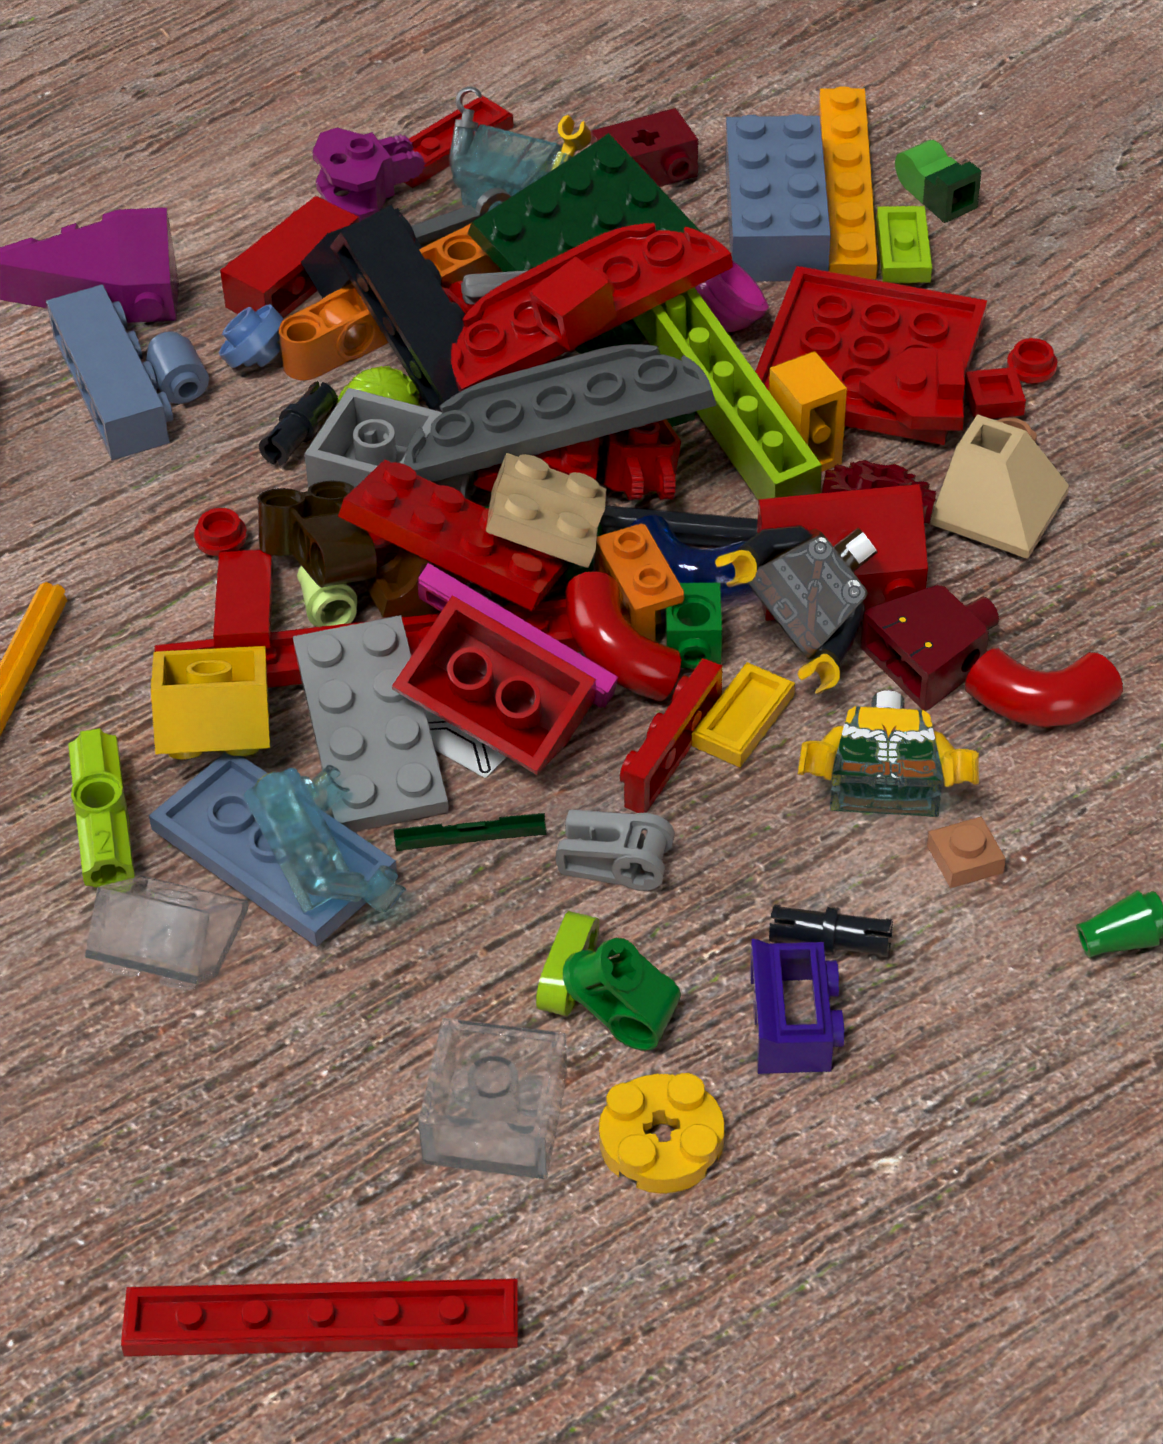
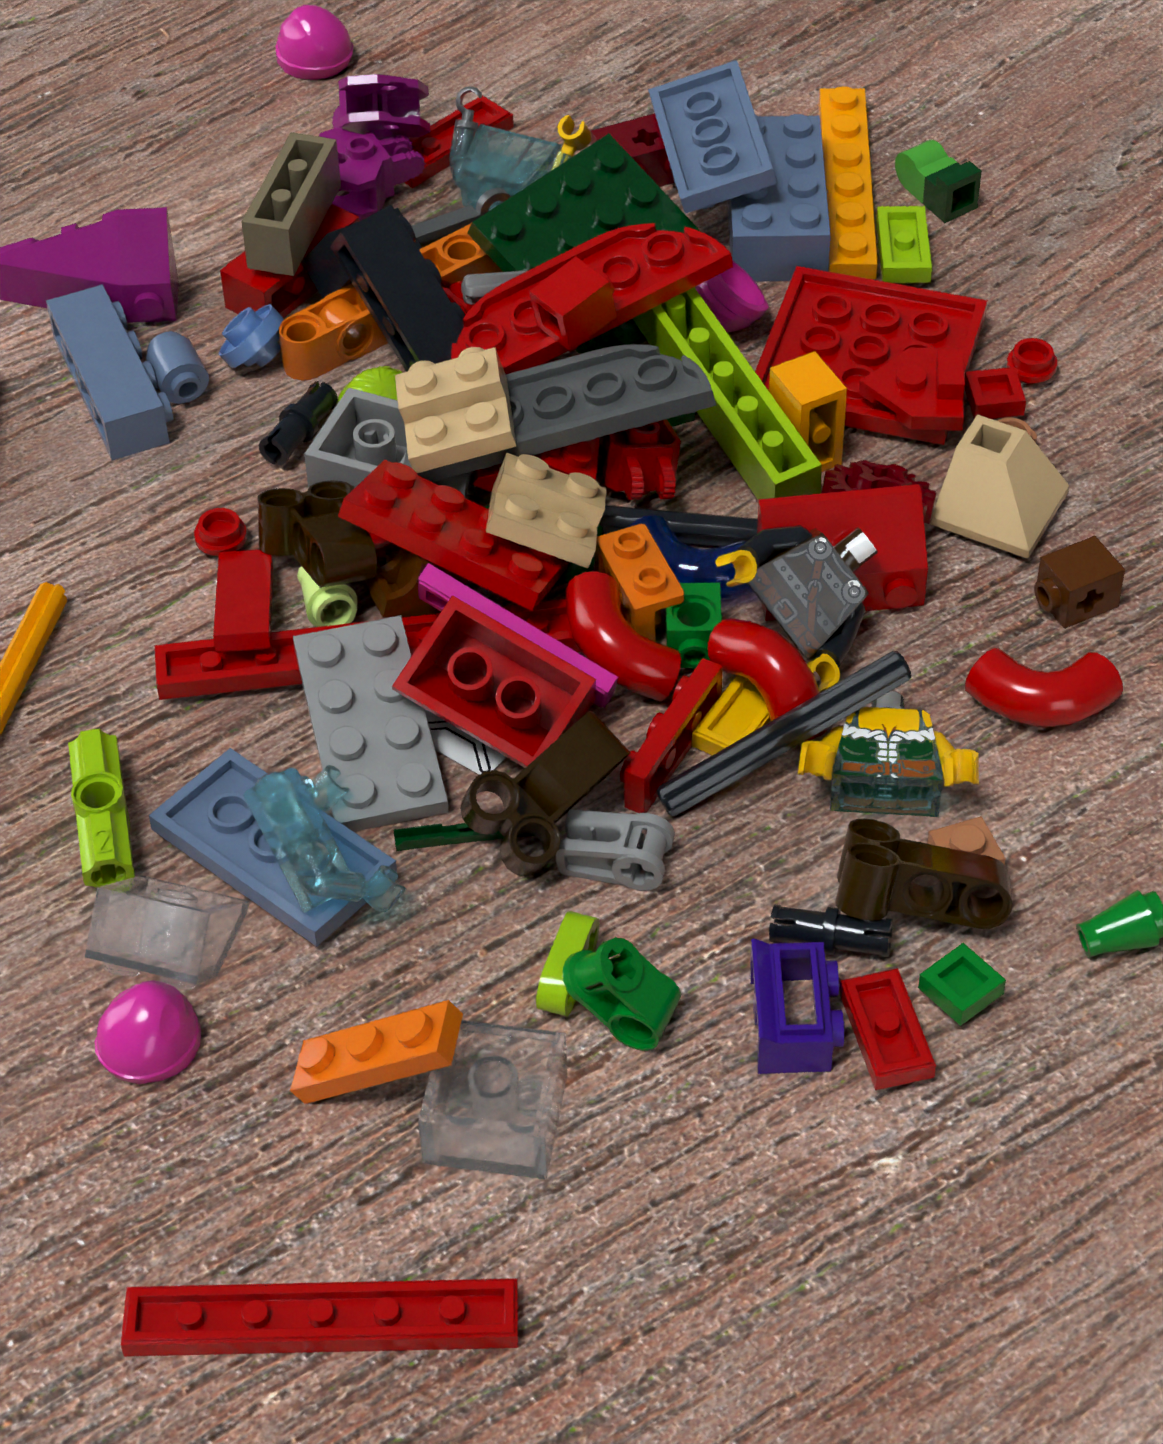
(148, 1033): none -> dark pink hat
(210, 701): yellow brick -> none
(291, 204): none -> dark tan brick
(313, 44): none -> dark pink hat
(377, 1052): none -> orange plate
(381, 106): none -> magenta hinge
(455, 409): none -> tan plate
(544, 791): none -> dark brown piece
(666, 1100): yellow plate -> none
(712, 137): none -> sand blue plate
(766, 662): none -> red cylinder
(784, 733): none -> black axle
(880, 871): none -> dark brown piece
(887, 1029): none -> red plate
(928, 641): dark red torso -> none
(961, 984): none -> green plate
(1079, 582): none -> reddish brown brick

